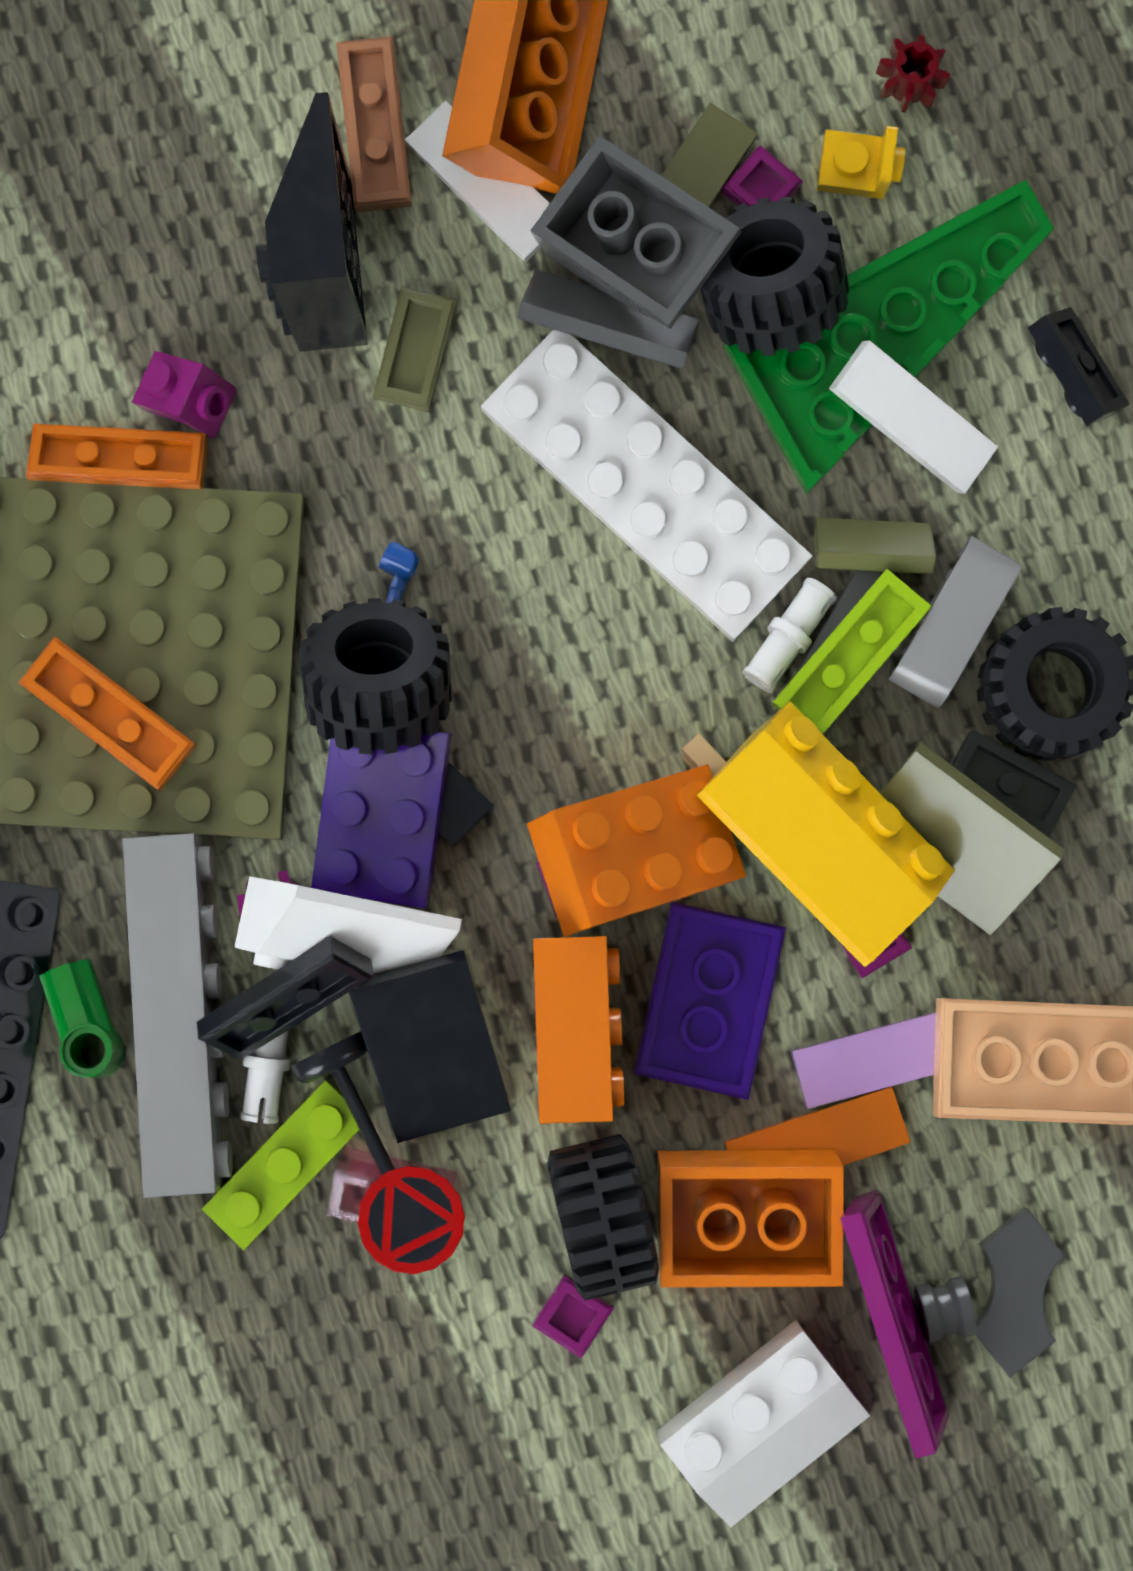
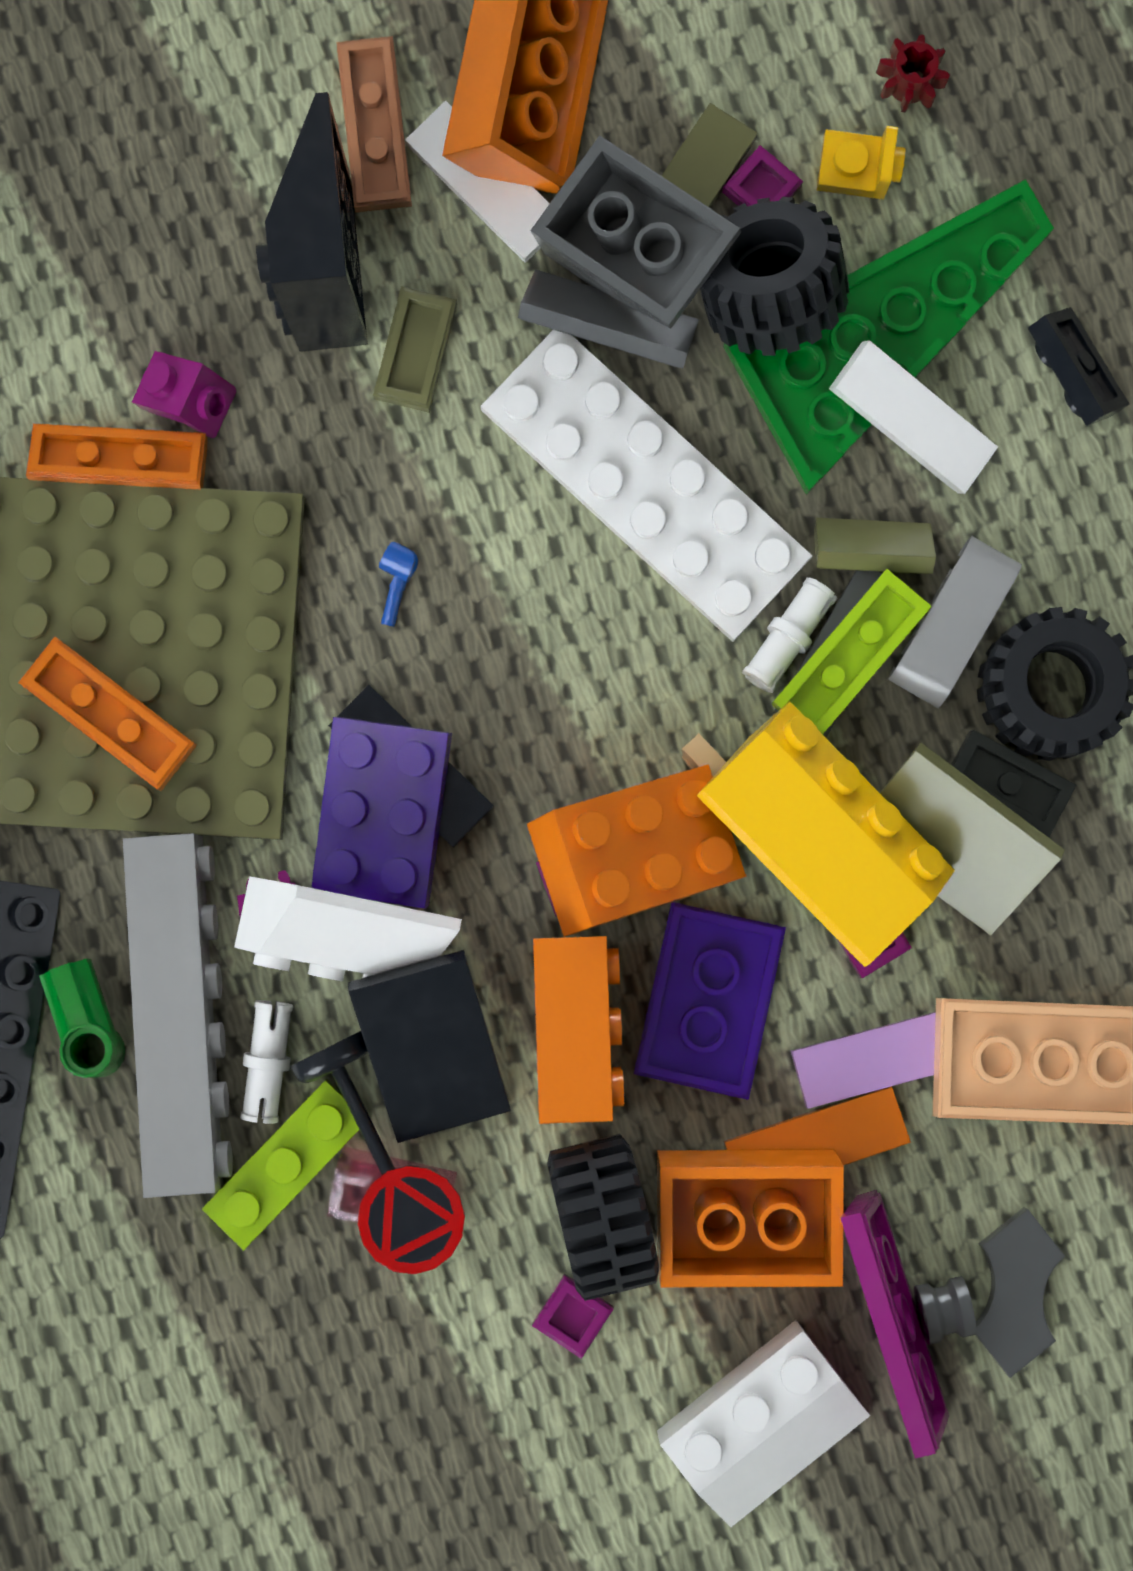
(285, 998): black tile -> none
(376, 675): black tyre -> none

